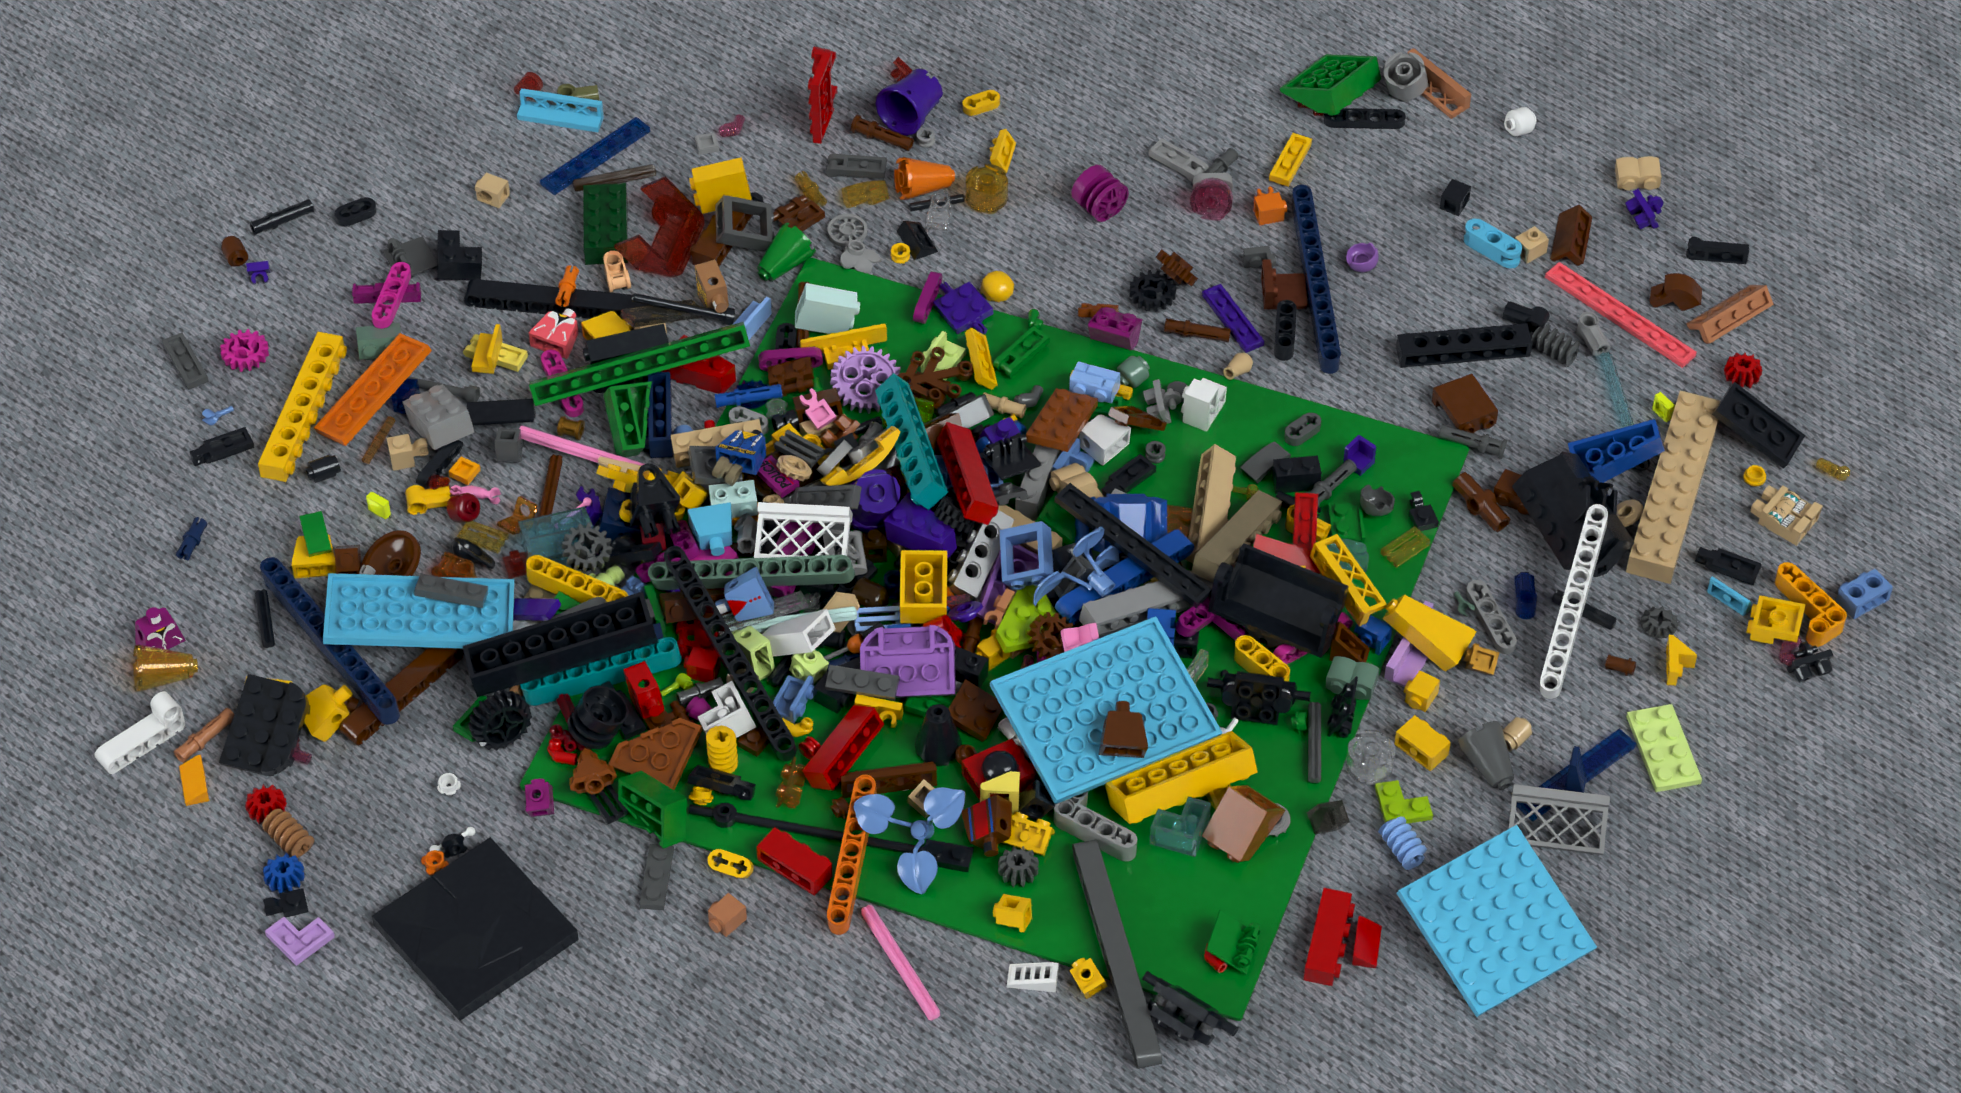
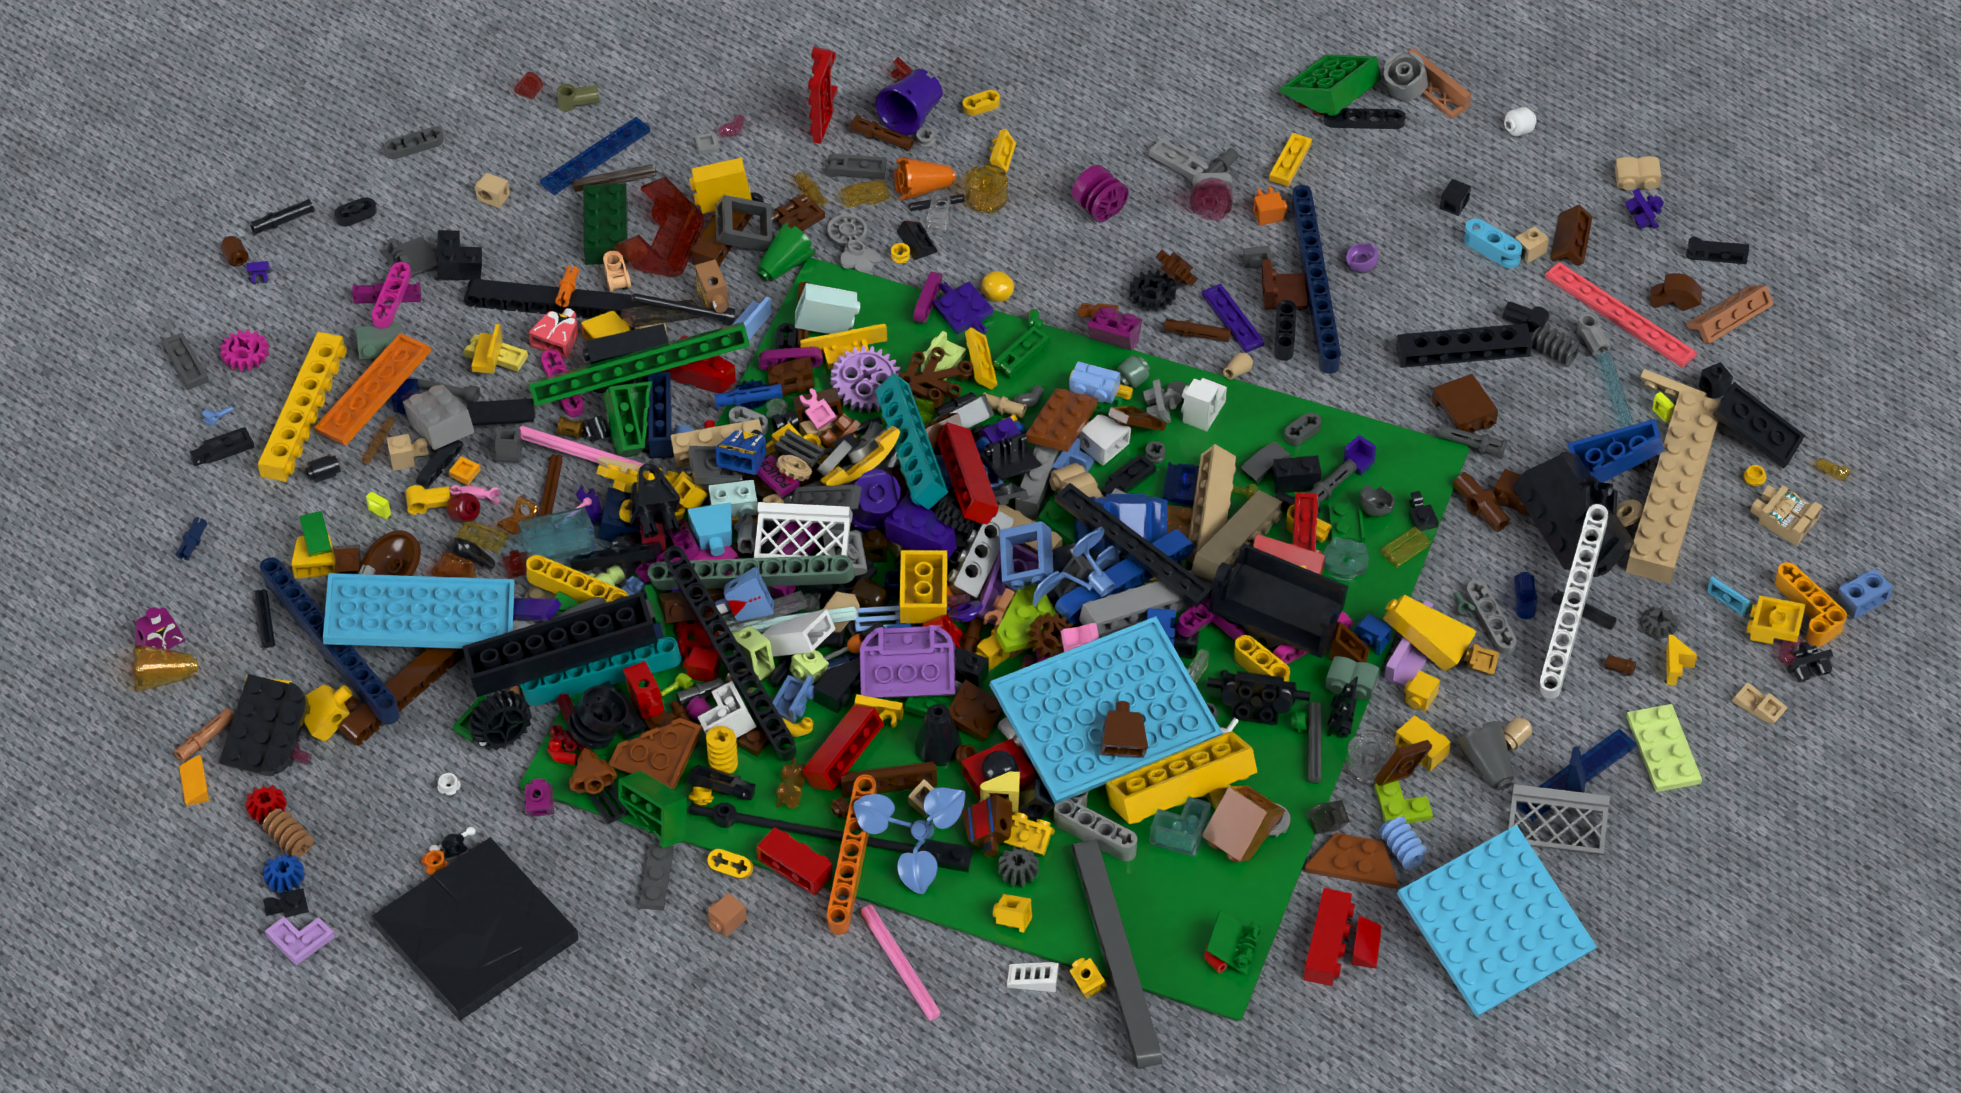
(142, 736): white beam -> none
(418, 136): none -> dark grey beam
(438, 481): clear red arm -> none
(451, 590): dark grey plate -> none
(561, 113): medium azure fence -> none
(580, 554): dark grey gear -> none
(597, 428): none -> black gear
(727, 471): dark tan wheel -> none
(809, 747): red bush -> none
(862, 682): dark grey plate -> none
(1170, 1014): black piece -> none
(1181, 483): none -> clear blue plate
(1329, 567): yellow fence -> none
(1354, 860): none -> dark orange wing
(1403, 762): none -> reddish brown plate
(1671, 387): none -> tan plate
(1715, 380): none -> black brick
(1729, 564): black hinge -> none
(1743, 370): red gear -> none
(1764, 707): none -> tan slope

